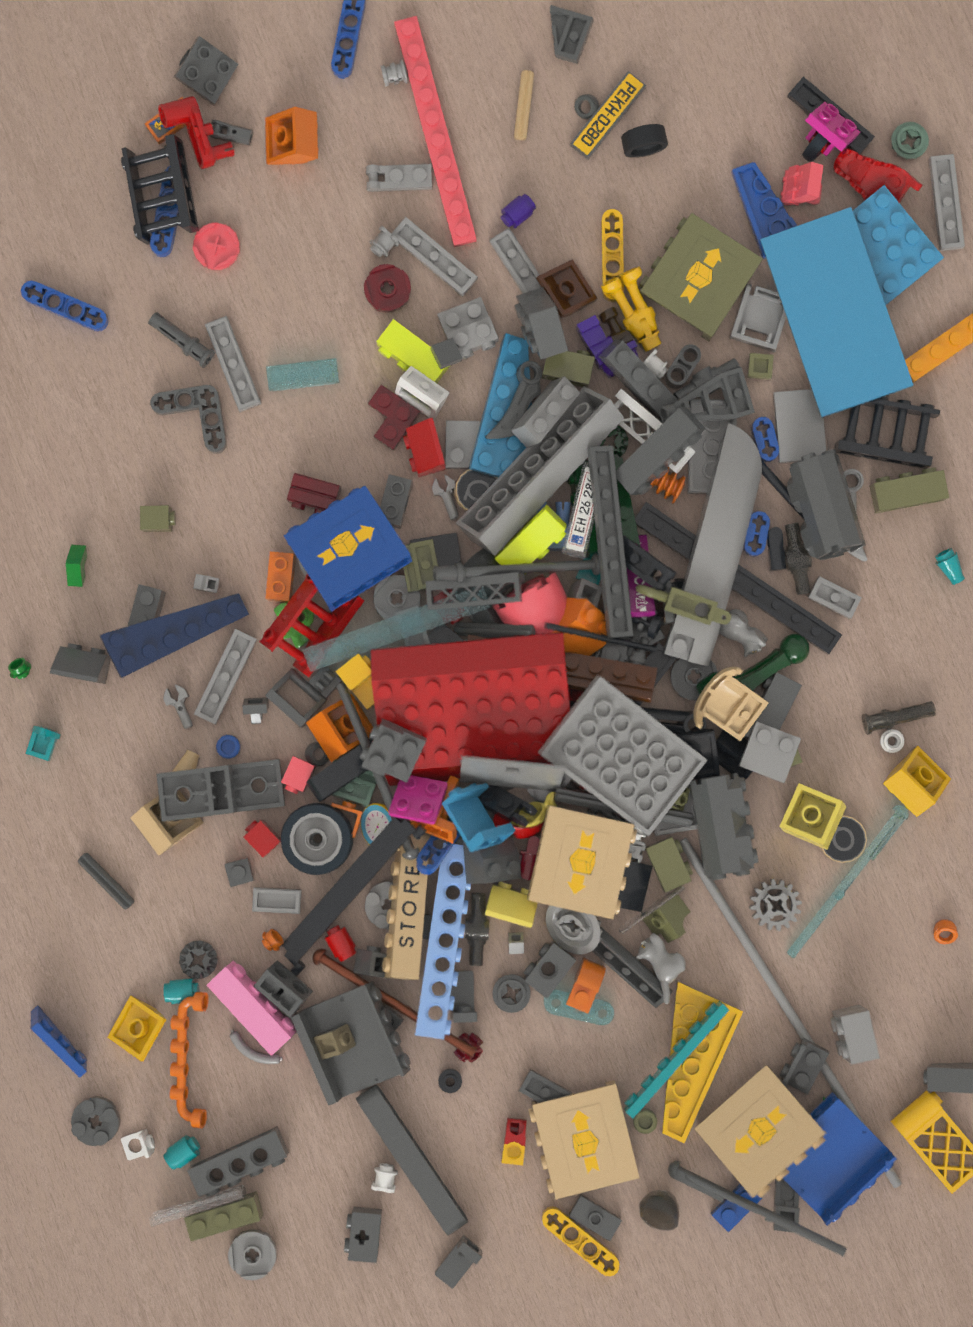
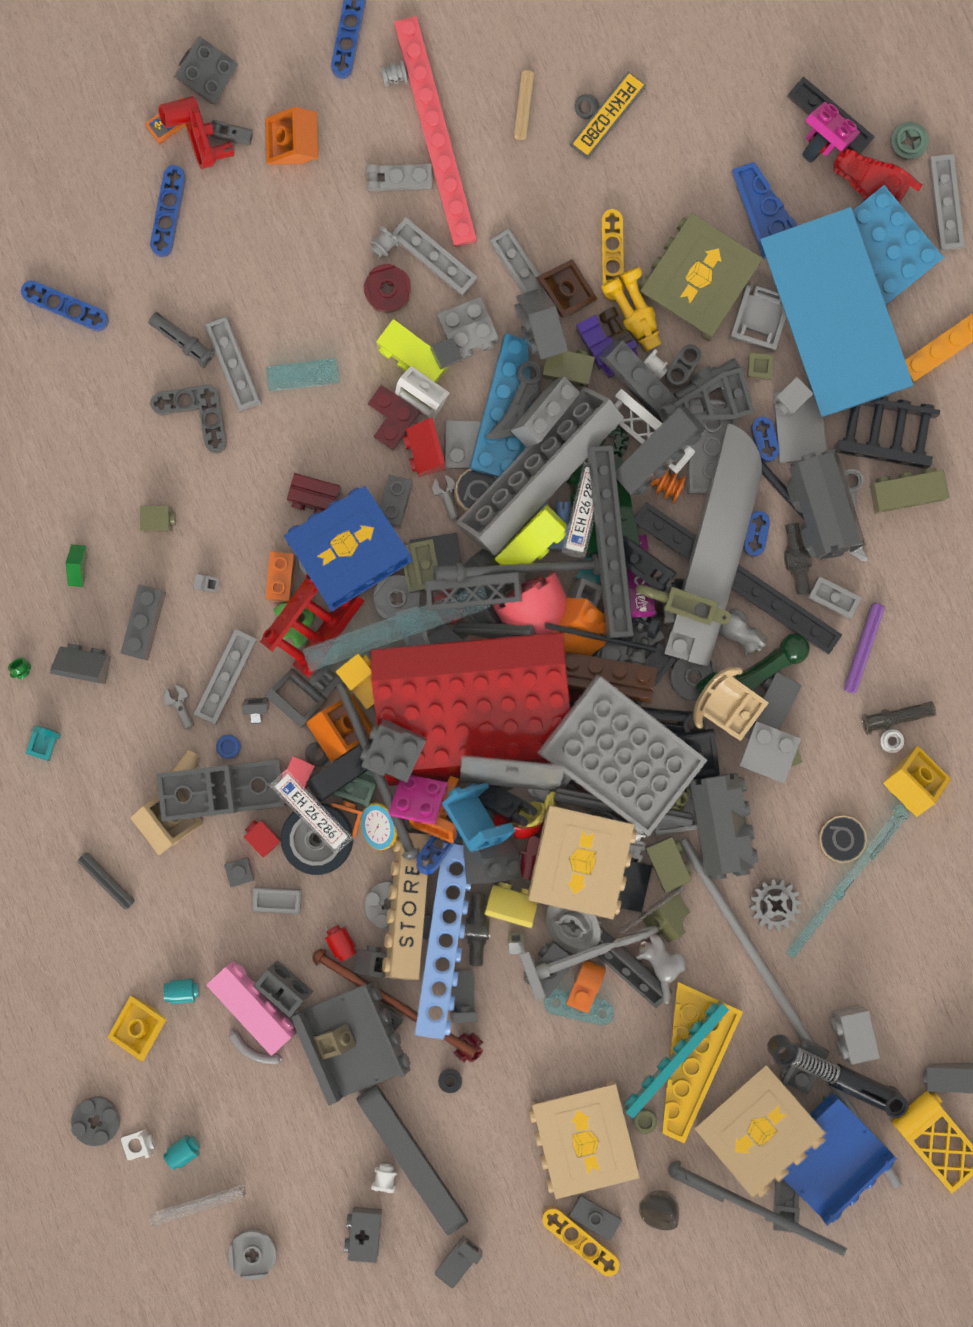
(57, 1042): blue wing -> none
(158, 637): dark blue wing -> none
(181, 195): black fence -> none
(181, 1068): orange bar -> none
(187, 958): dark grey gear -> none
(201, 1171): dark grey brick -> none
(216, 246): coral tile -> none
(224, 1217): olive brick -> none
(272, 940): orange plate -> none
(311, 811): none -> tile
(347, 889): black piece -> none
(514, 1142): leg -> none
(517, 211): dark purple brick -> none
(522, 996): dark grey gear -> none
(536, 973): none -> light grey piece
(541, 1088): dark grey plate -> none
(569, 33): dark grey wing -> none
(644, 140): black tyre -> none
(730, 753): black panel -> none
(730, 1214): blue plate -> none
(776, 550): black bar -> none
(792, 397): none -> light grey brick
(802, 184): coral piece -> none
(813, 816): light yellow brick -> none
(839, 1077): none -> black piece
(864, 648): none -> medium lavender axle
(945, 925): orange piece -> none
(950, 565): teal cone -> none

